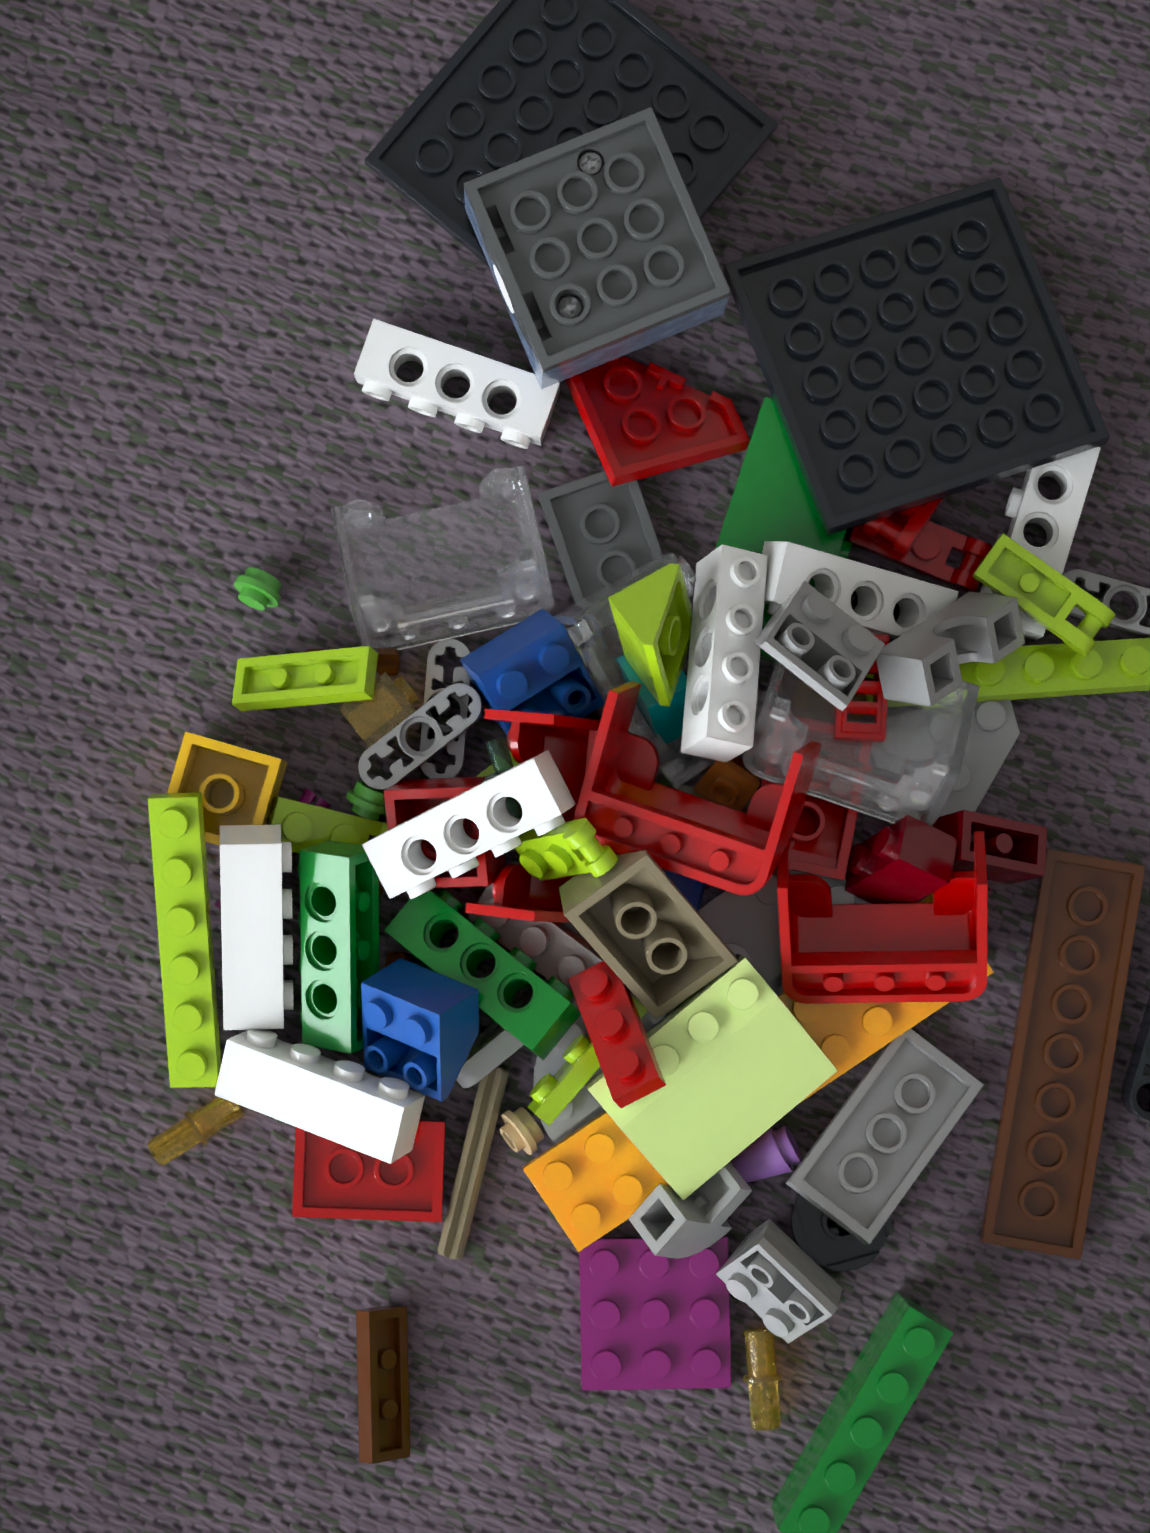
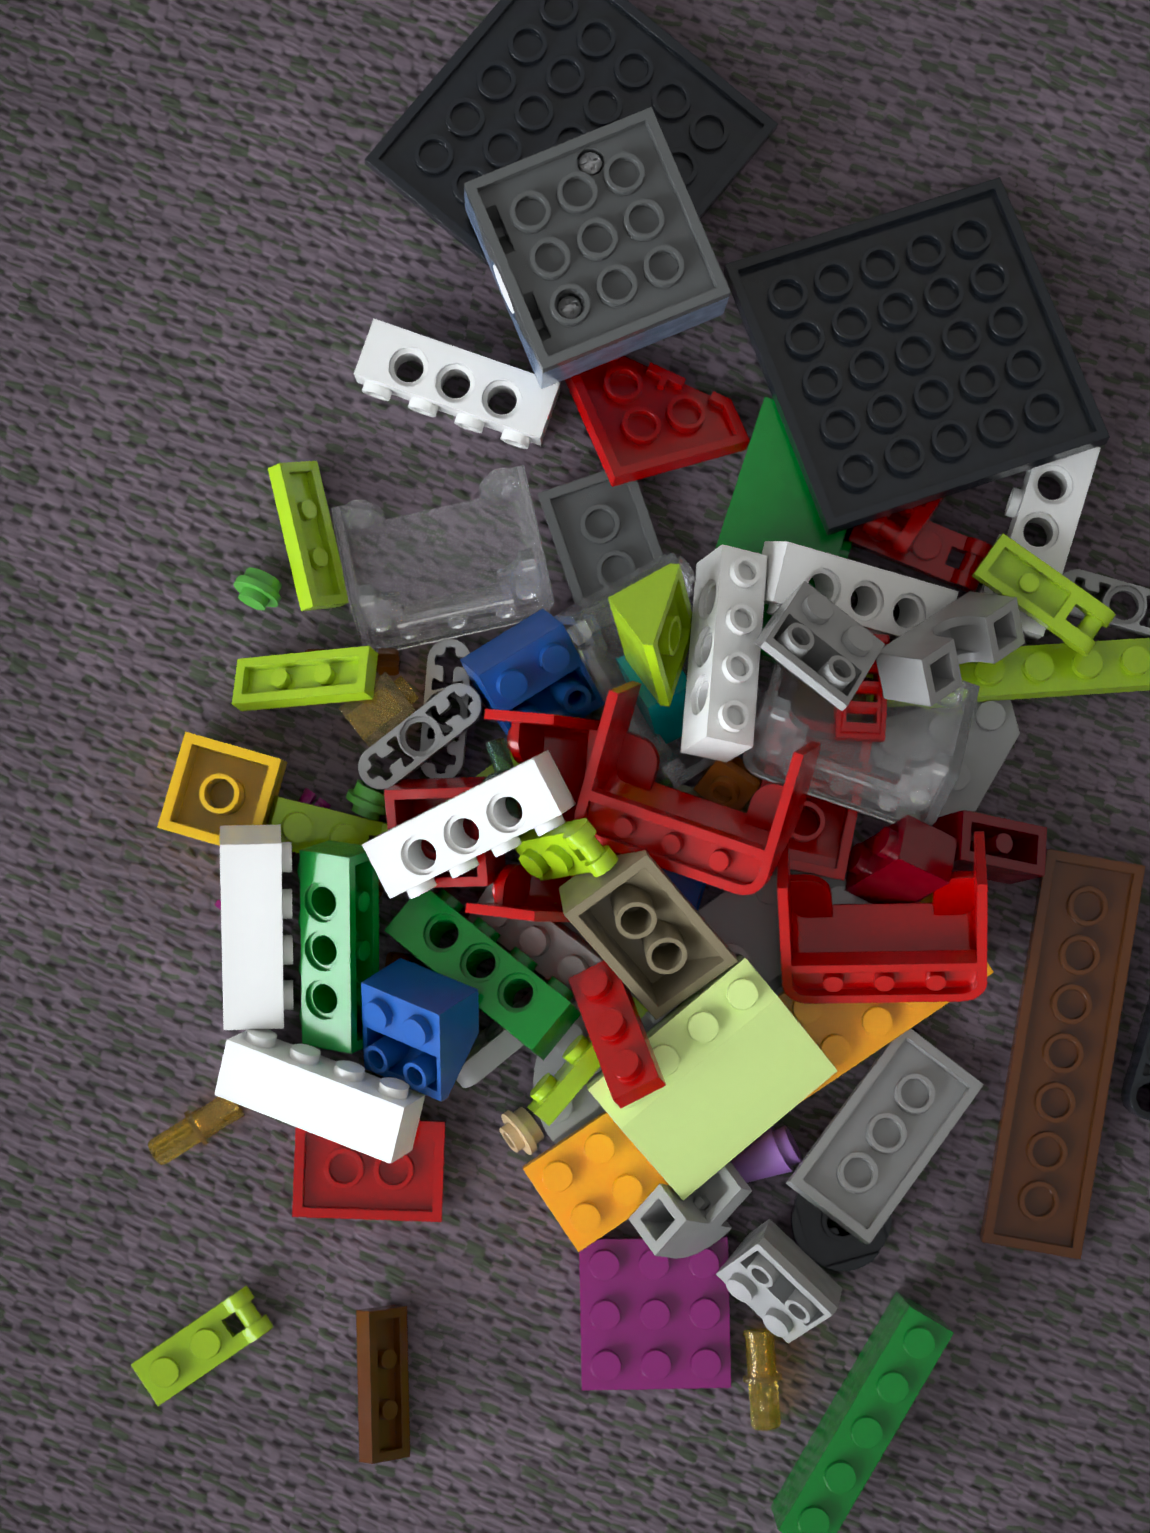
(185, 939): lime plate -> none
(200, 1346): none -> lime plate
(308, 535): none -> lime plate
(472, 1164): dark tan axle -> none

